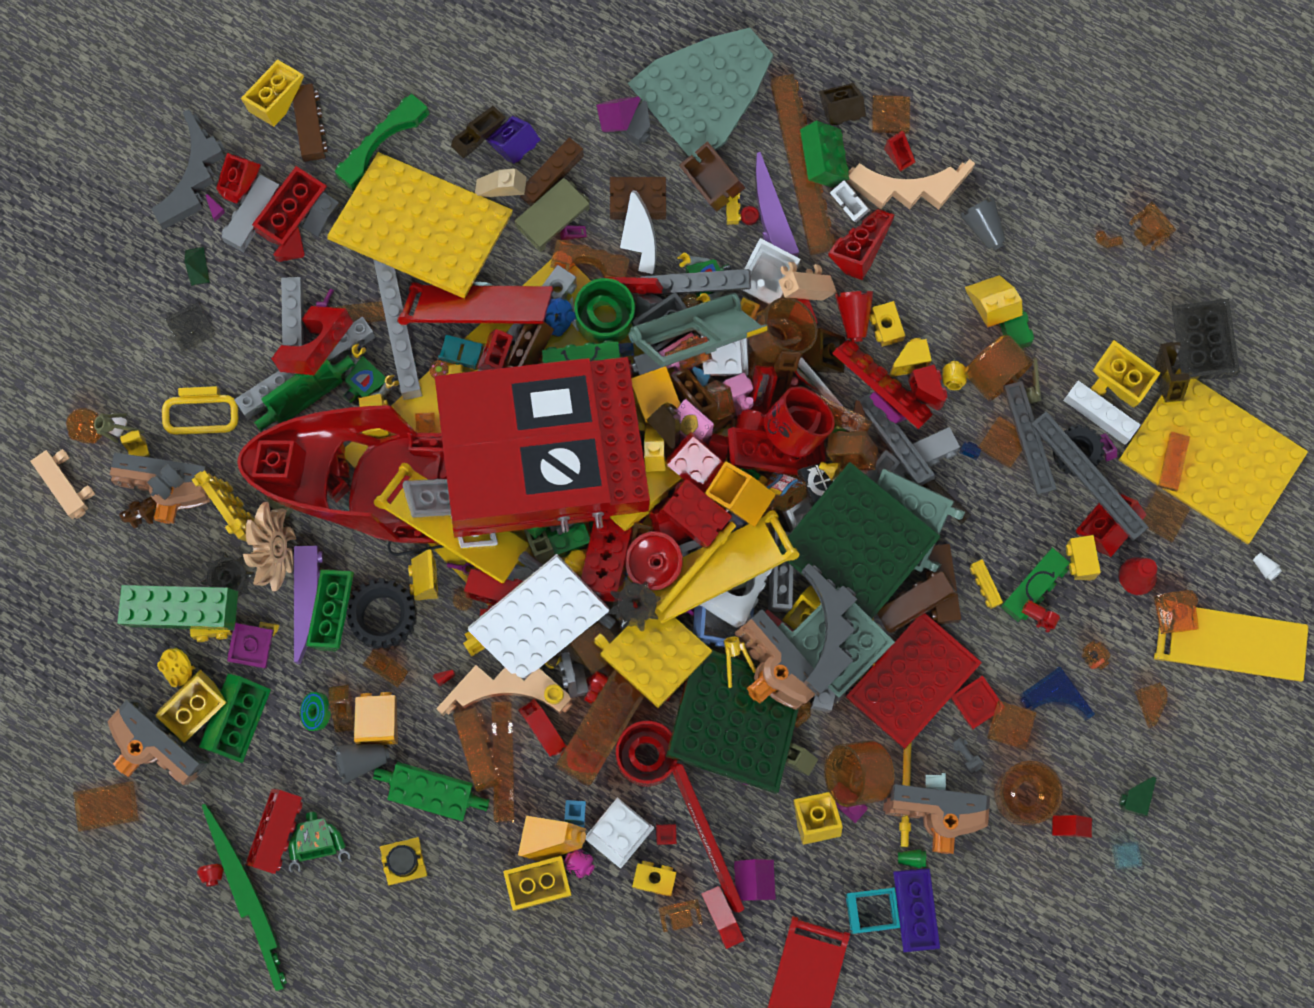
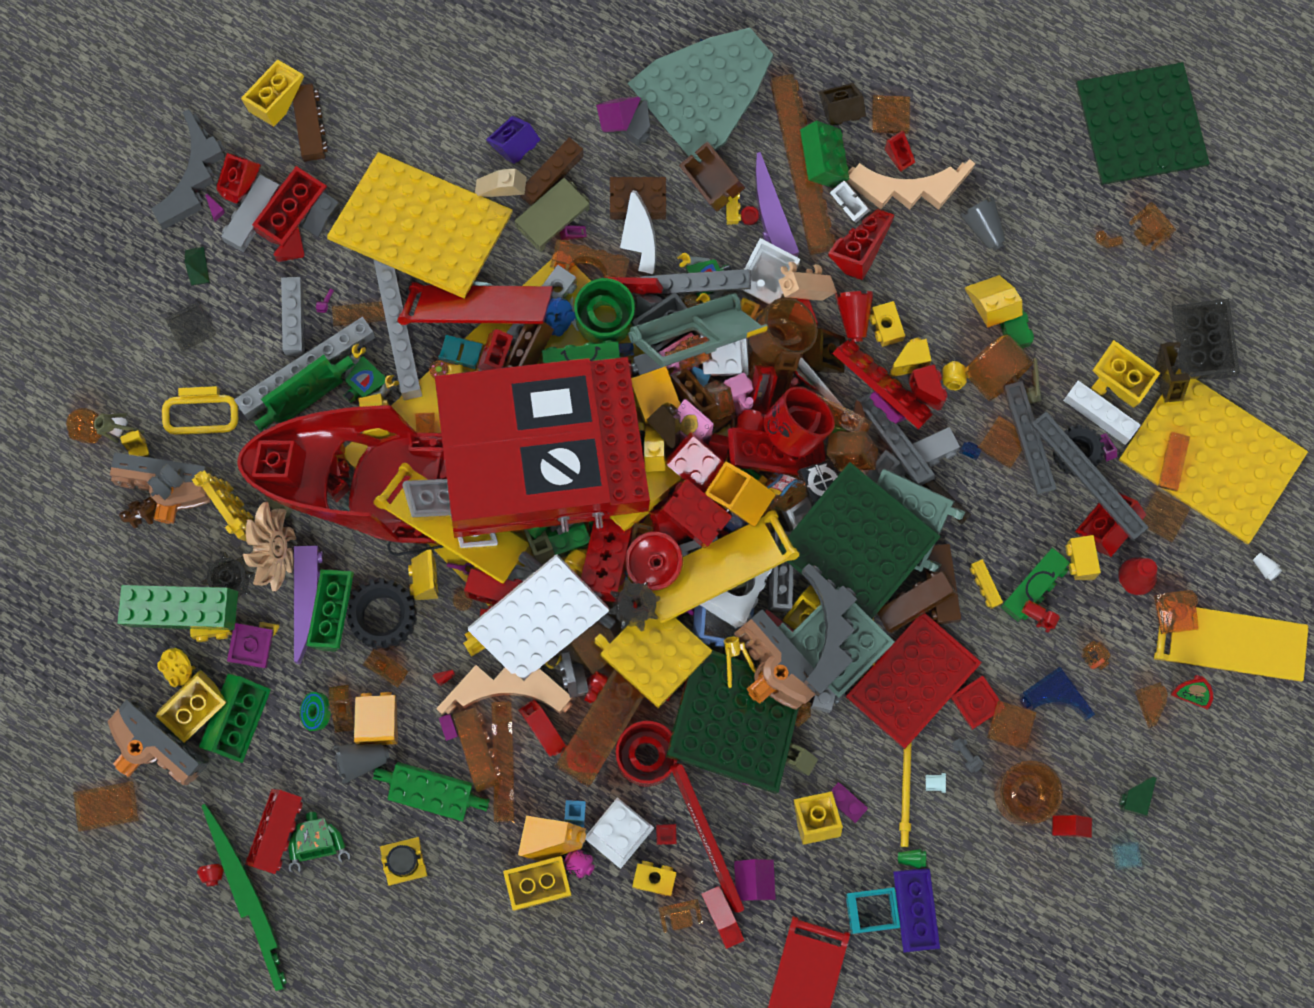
(59, 484): light nougat brick -> none
(308, 358): red arch -> none
(407, 115): green arch -> none
(448, 727): none -> magenta piece
(477, 131): dark brown slope -> none
(553, 694): yellow tile -> none
(720, 539): yellow bar -> none
(831, 470): yellow rock -> none
(859, 773): clear orange piece -> none
(943, 812): piece -> none
(1142, 123): none -> dark green plate
(1195, 691): none -> shield

